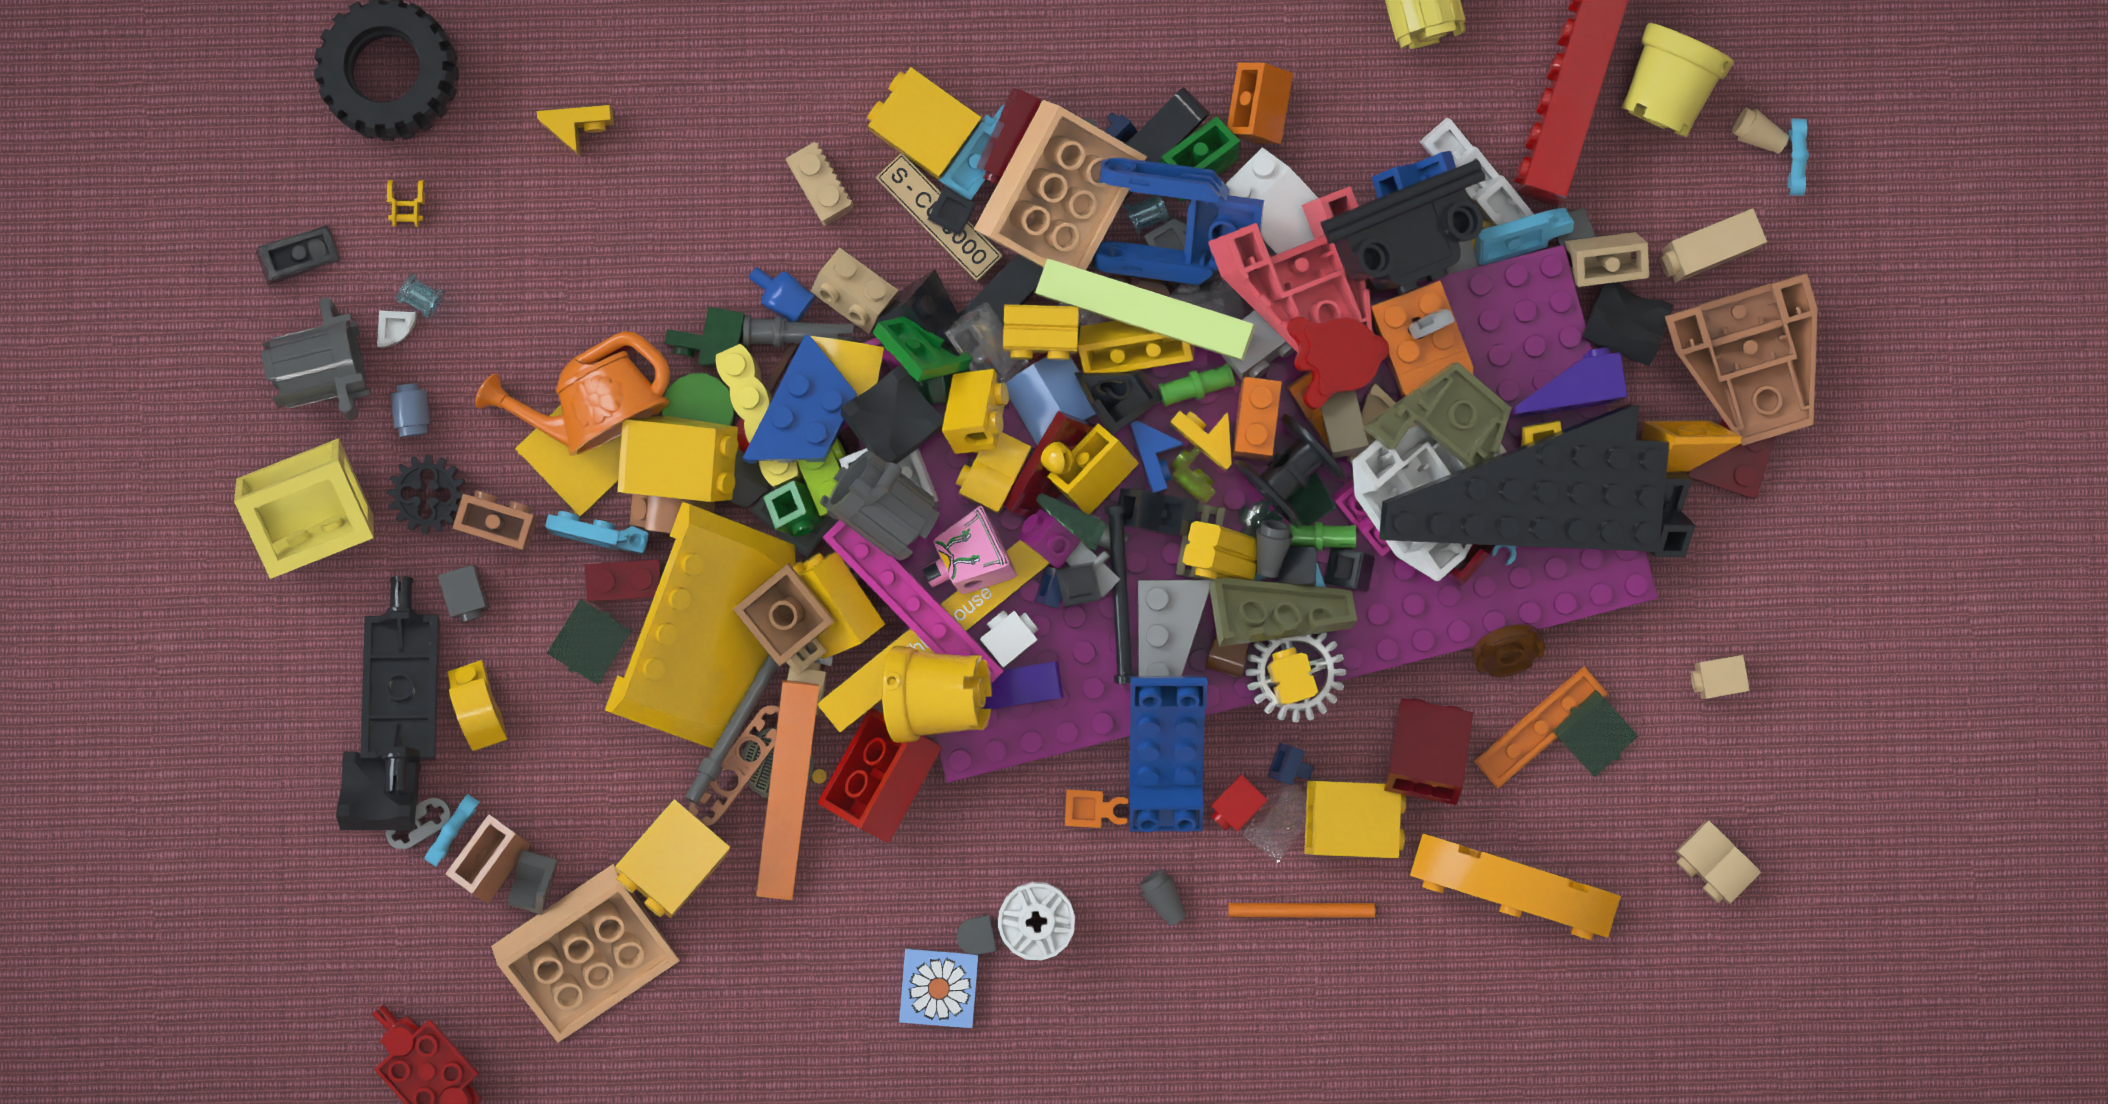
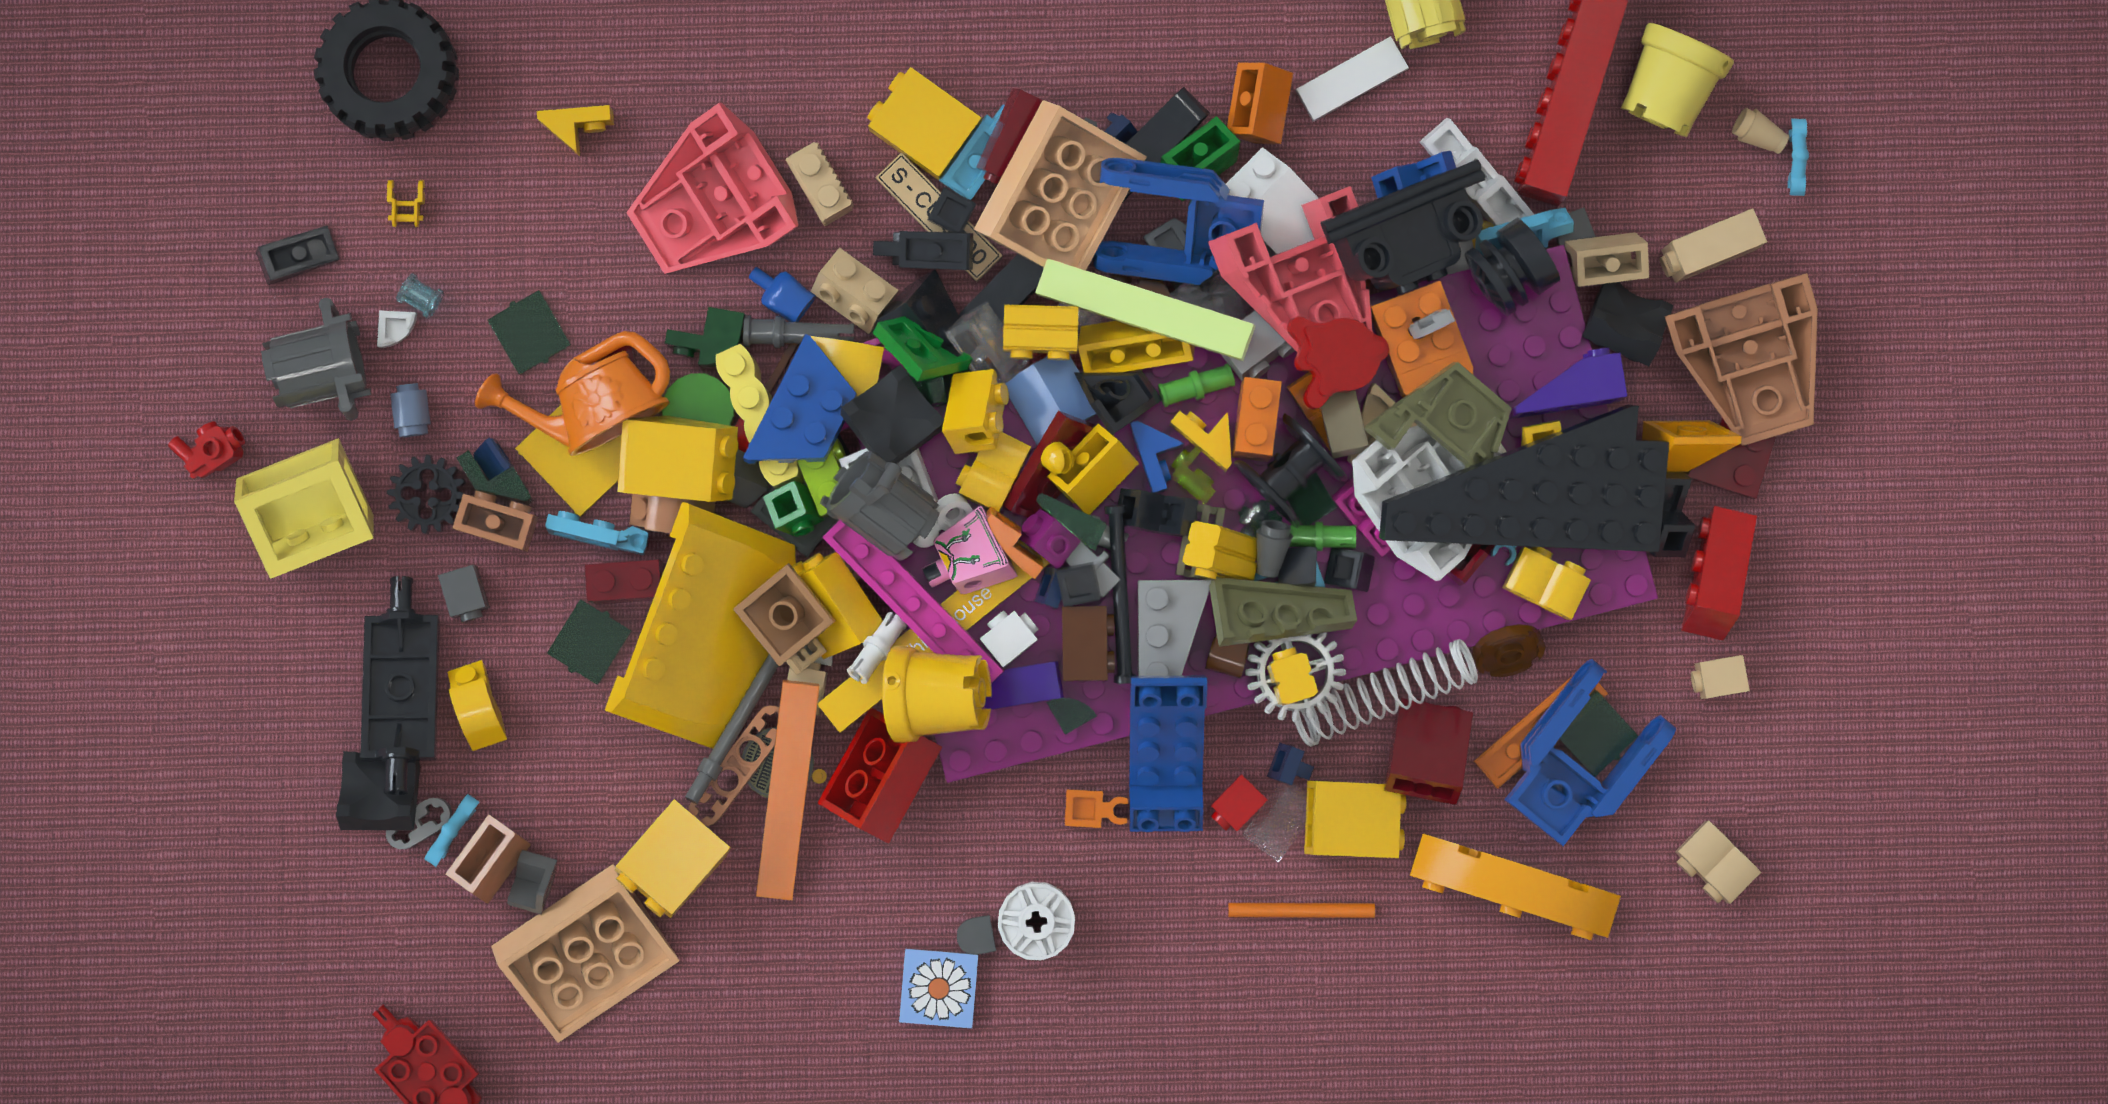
(215, 449): none -> red piece
(492, 458): none -> dark blue slope
(505, 485): none -> clear green slope
(529, 332): none -> clear green piece
(713, 196): none -> coral wedge
(876, 648): none -> white pin
(928, 250): none -> black hinge
(946, 519): none -> white plate
(1007, 535): none -> orange slope
(1070, 713): none -> tile
(1085, 643): none -> reddish brown brick
(1147, 213): clear light blue bush -> none
(1163, 896): dark grey cone -> none
(1352, 79): none -> white tile
(1454, 647): none -> white piece
(1516, 264): none -> black wheel
(1547, 583): none -> yellow brick
(1556, 789): none -> blue plate
(1719, 573): none -> red wedge

